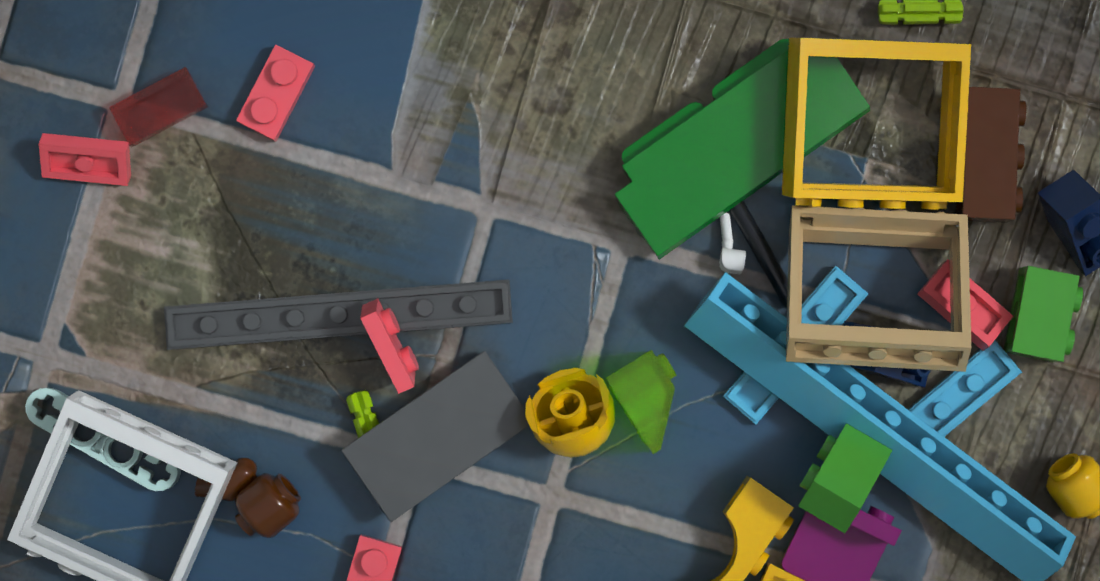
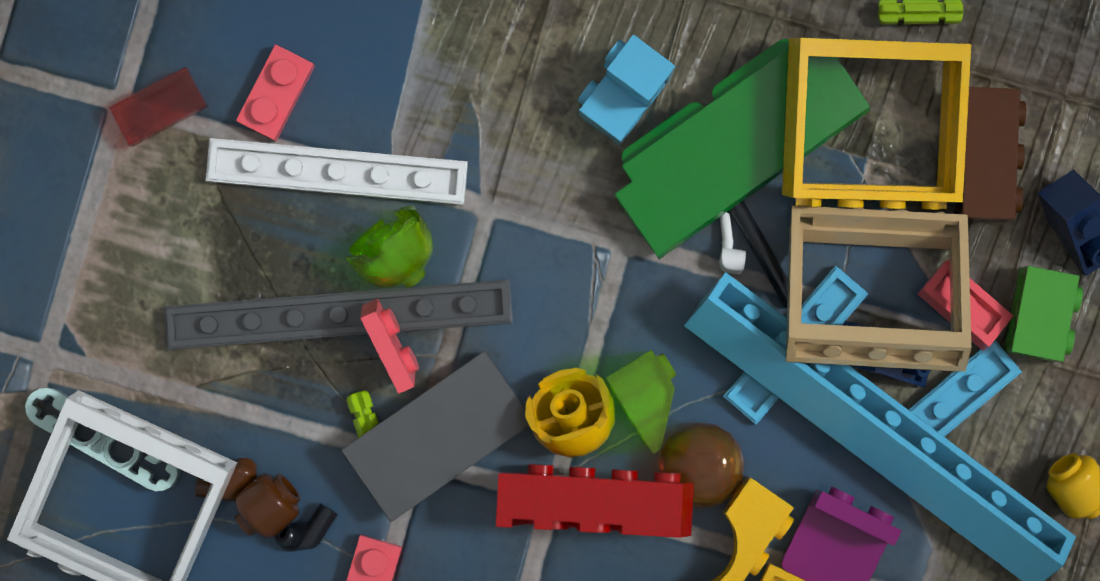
(85, 159): coral plate -> none
(307, 534): none -> black arm
(336, 171): none -> white tile
(393, 251): none -> clear neon green cylinder
(595, 502): none -> red wedge
(630, 86): none -> medium azure brick
(707, 458): none -> clear orange cylinder
(845, 477): bright green brick -> none

